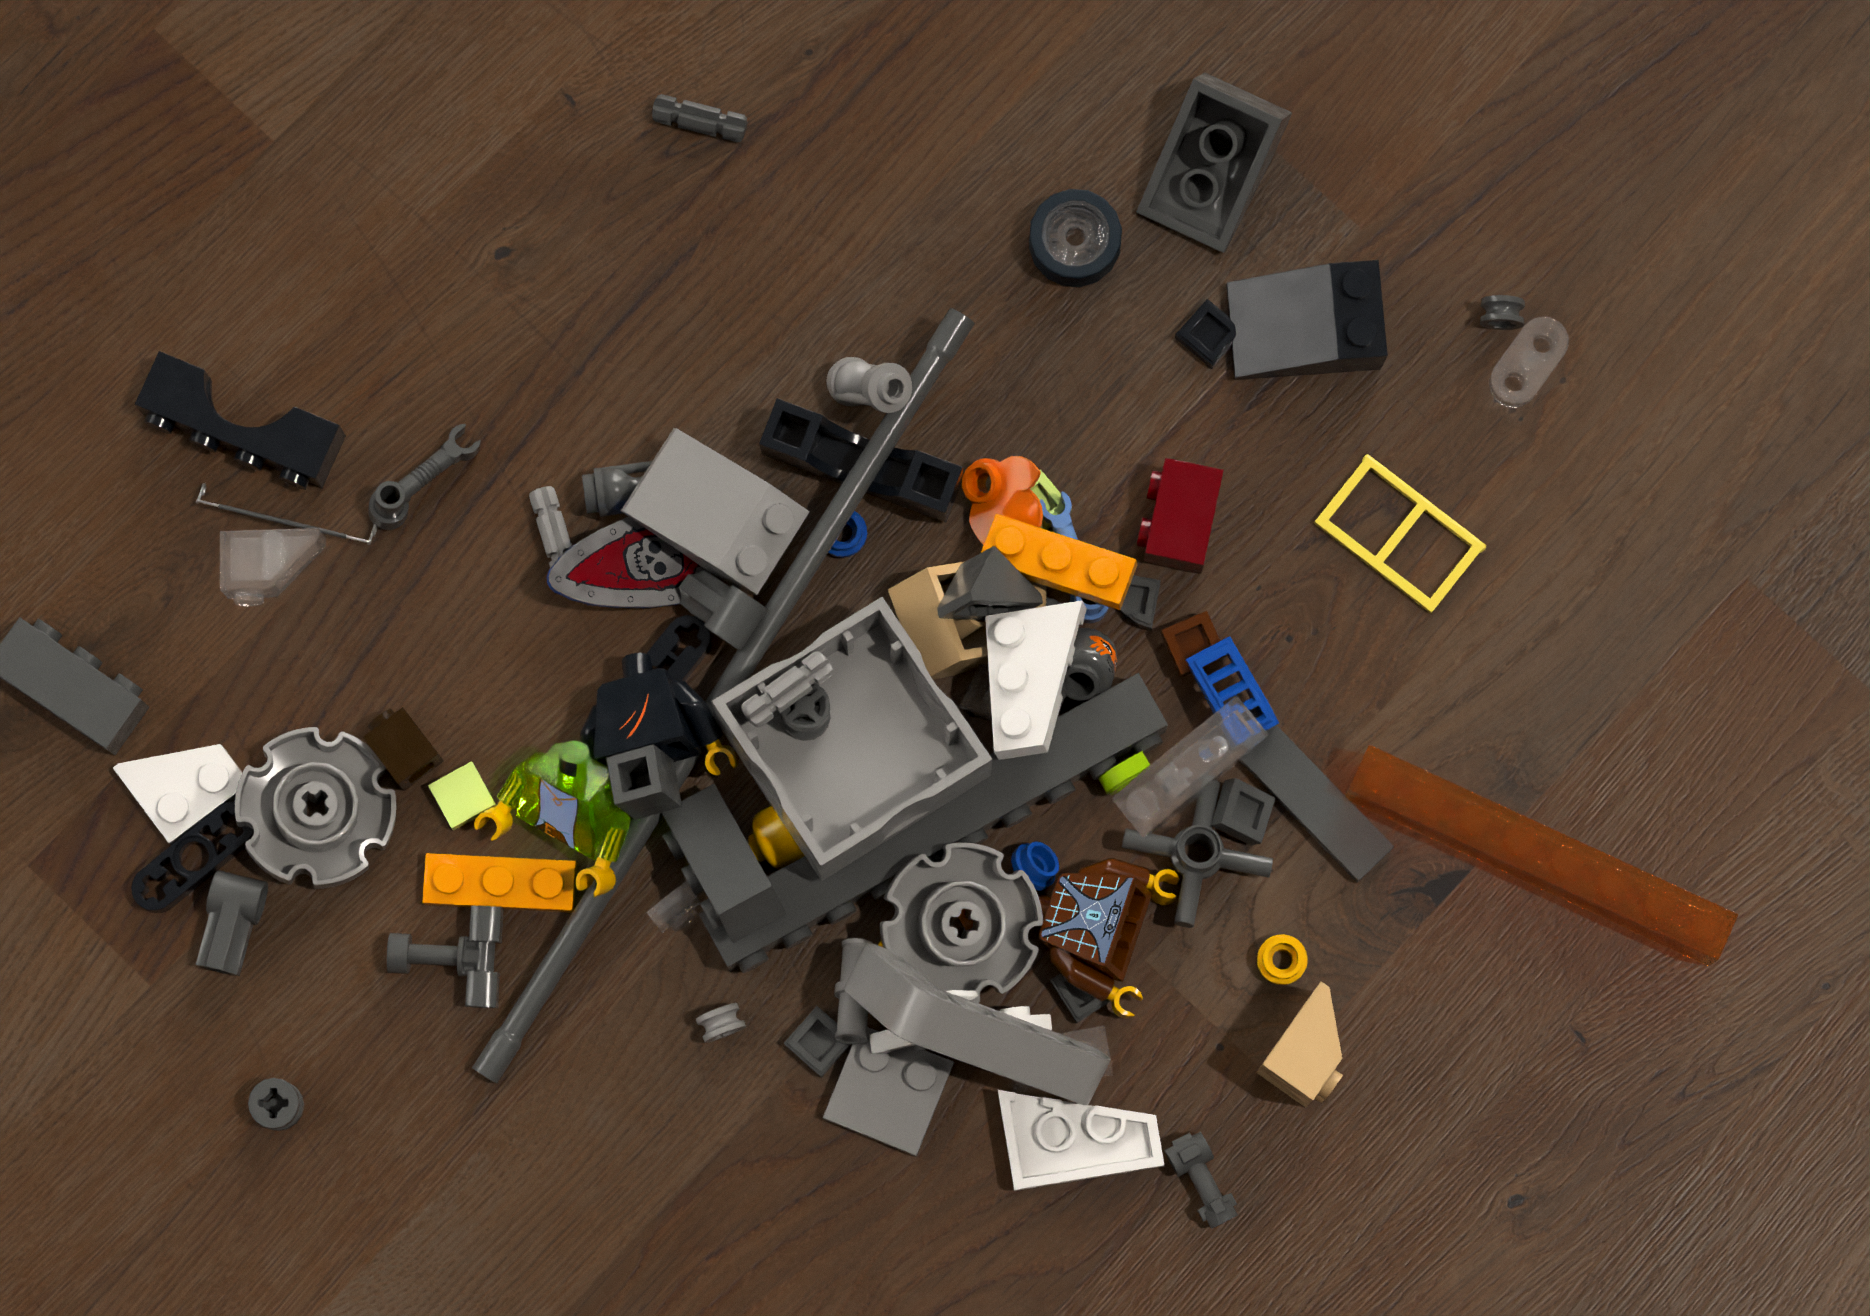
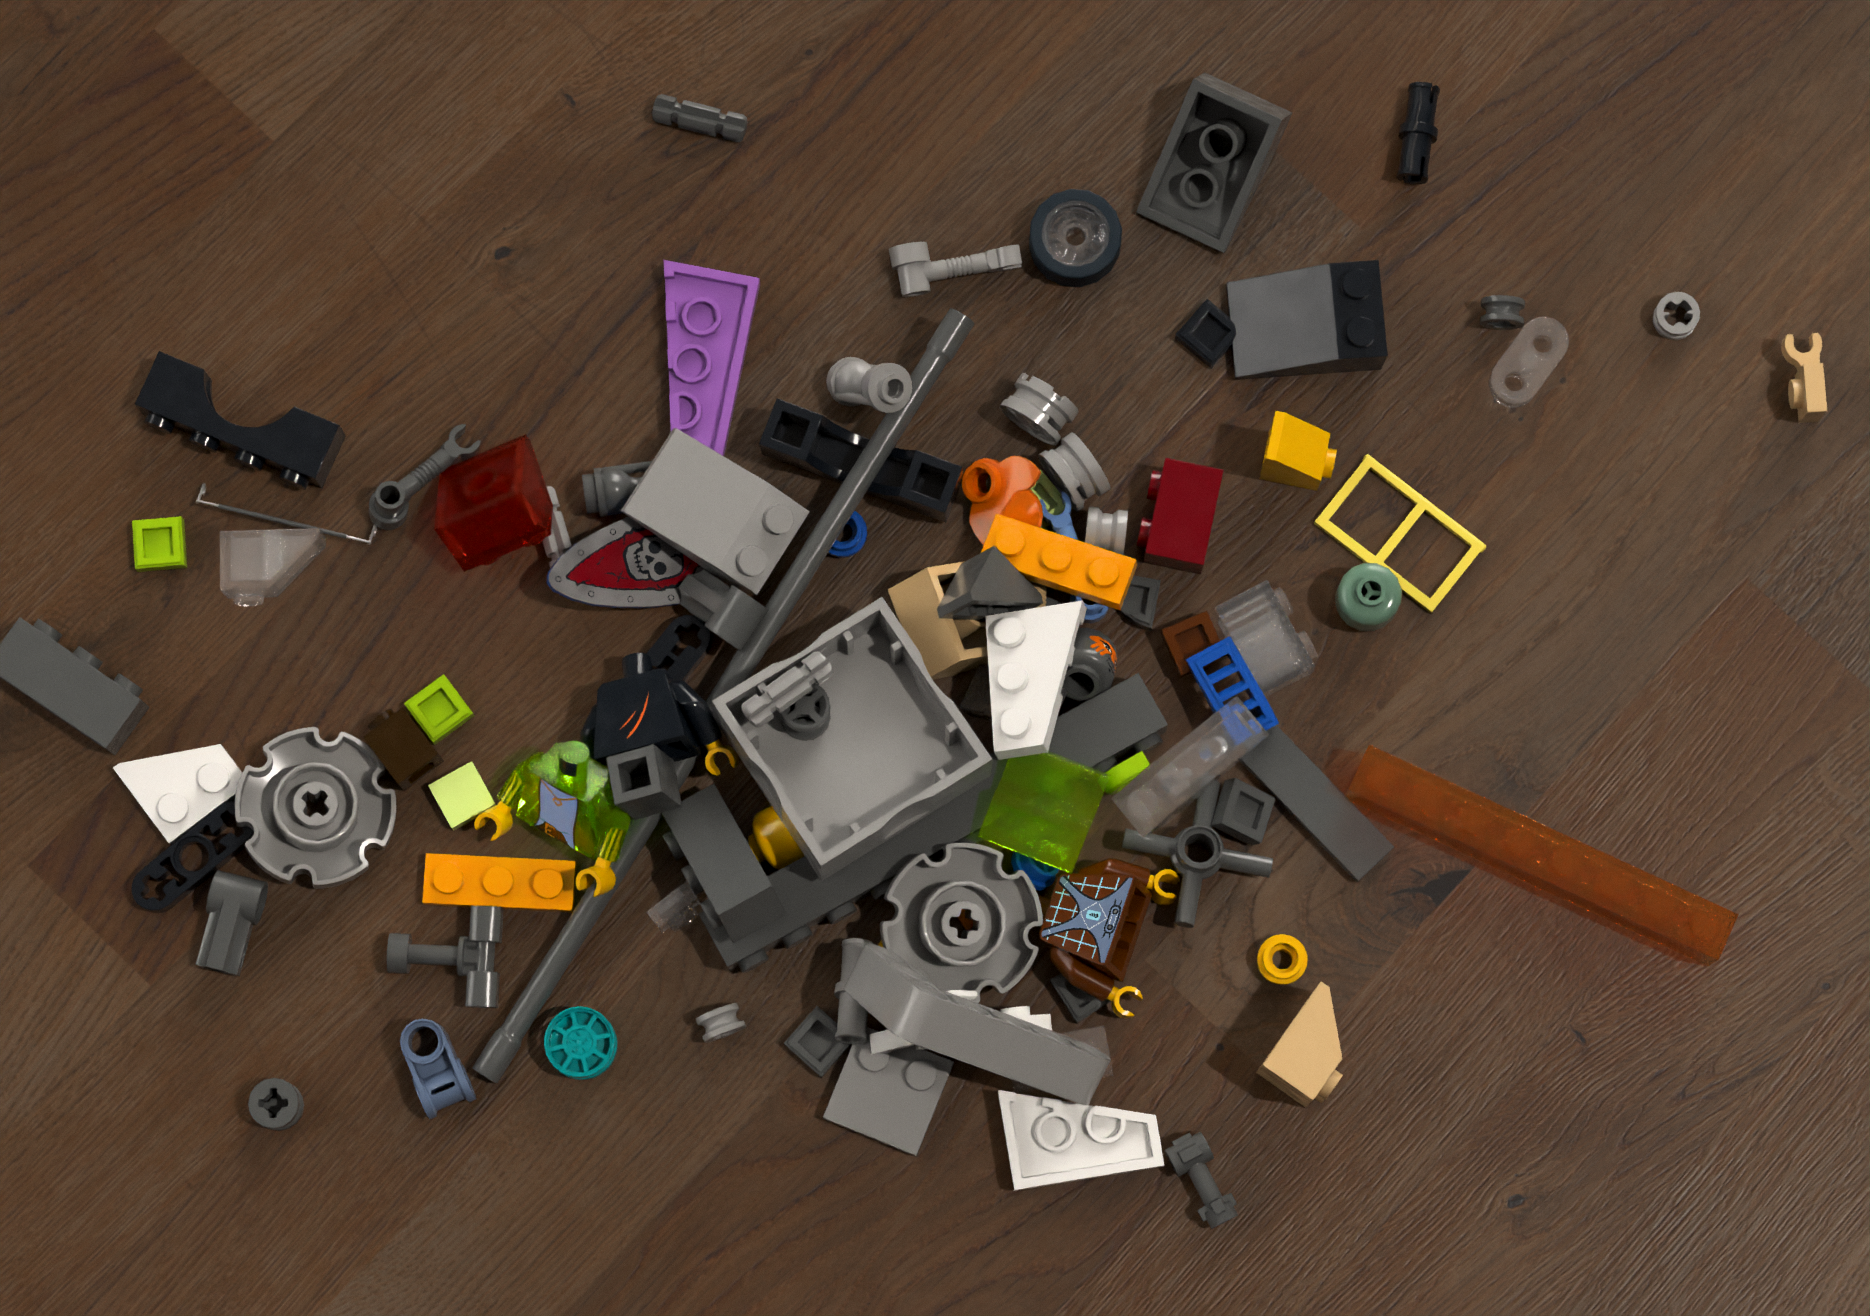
(159, 544): none -> lime tile
(436, 1070): none -> sand blue piece
(439, 709): none -> lime tile
(493, 504): none -> clear red slope
(580, 1043): none -> teal wheel
(707, 345): none -> medium lavender wing
(917, 270): none -> light grey brick
(1038, 409): none -> light grey wheel
(1045, 808): none -> clear neon green slope
(1074, 470): none -> light grey wheel
(1106, 529): none -> light grey wheel
(1265, 637): none -> clear brick
(1297, 453): none -> yellow slope
(1359, 610): none -> sand green head
(1418, 133): none -> black pin
(1673, 301): none -> light grey bush
(1808, 388): none -> tan plate

